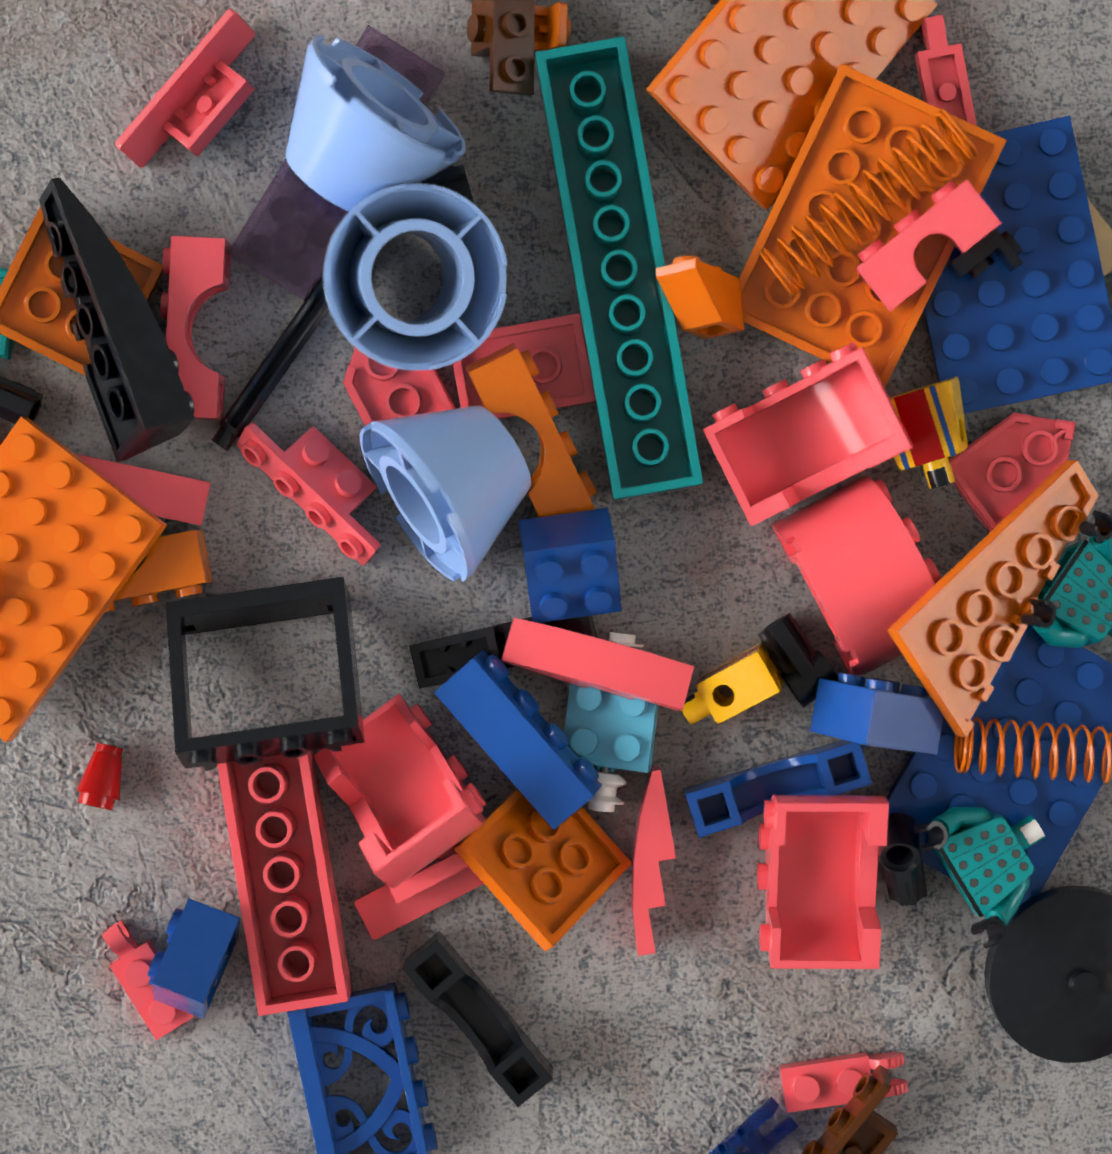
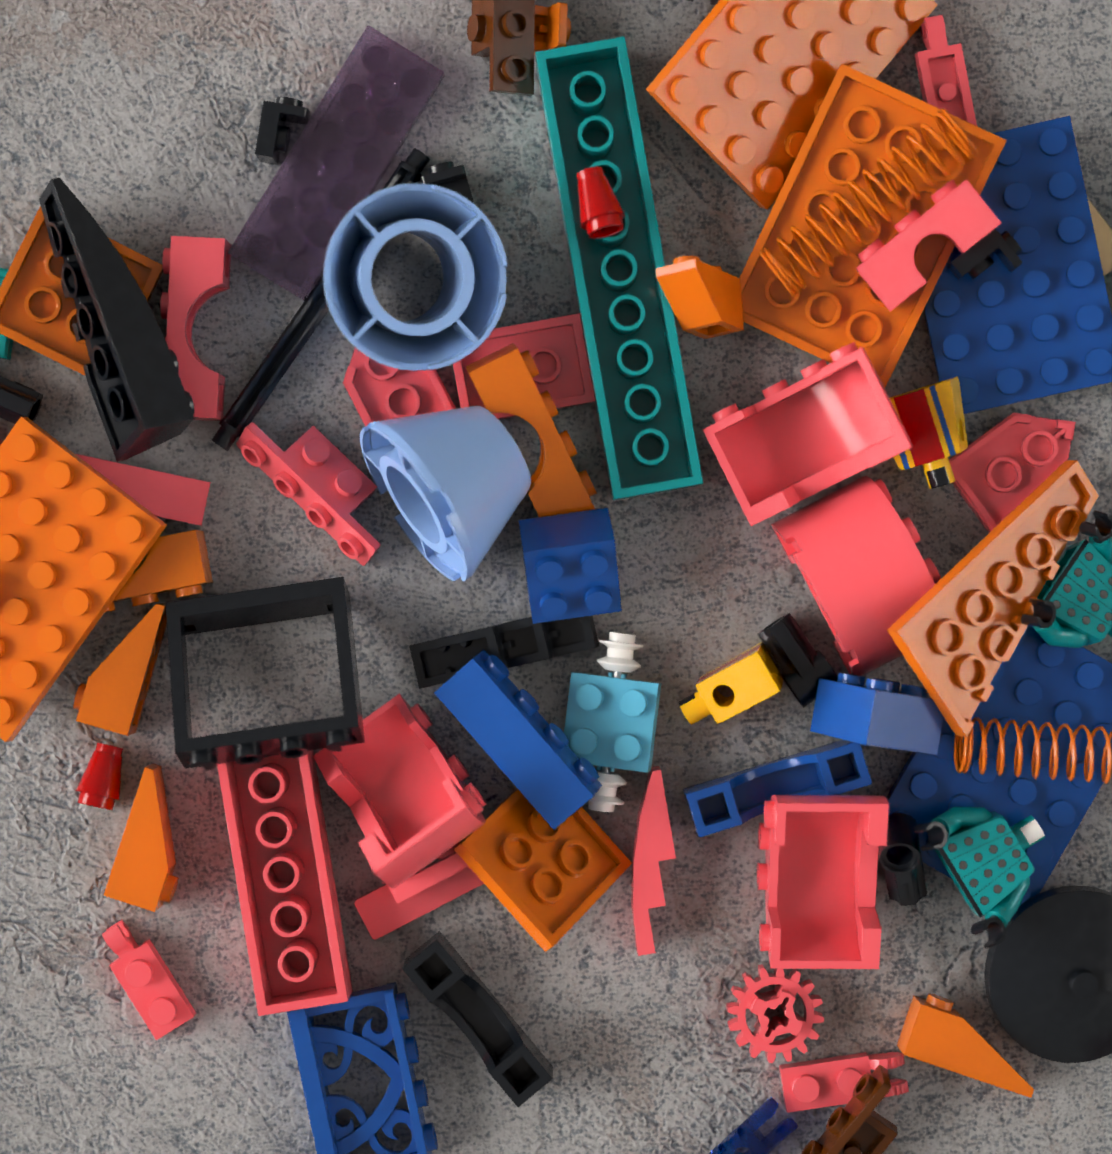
(120, 684): none -> orange slope
(146, 850): none -> orange slope
(195, 957): blue brick -> none
(196, 97): coral bracket -> none
(273, 134): none -> black bracket
(363, 126): light blue cone -> none
(597, 664): coral slope -> none
(598, 204): none -> red cone
(765, 1031): none -> coral gear
(945, 1039): none -> orange slope

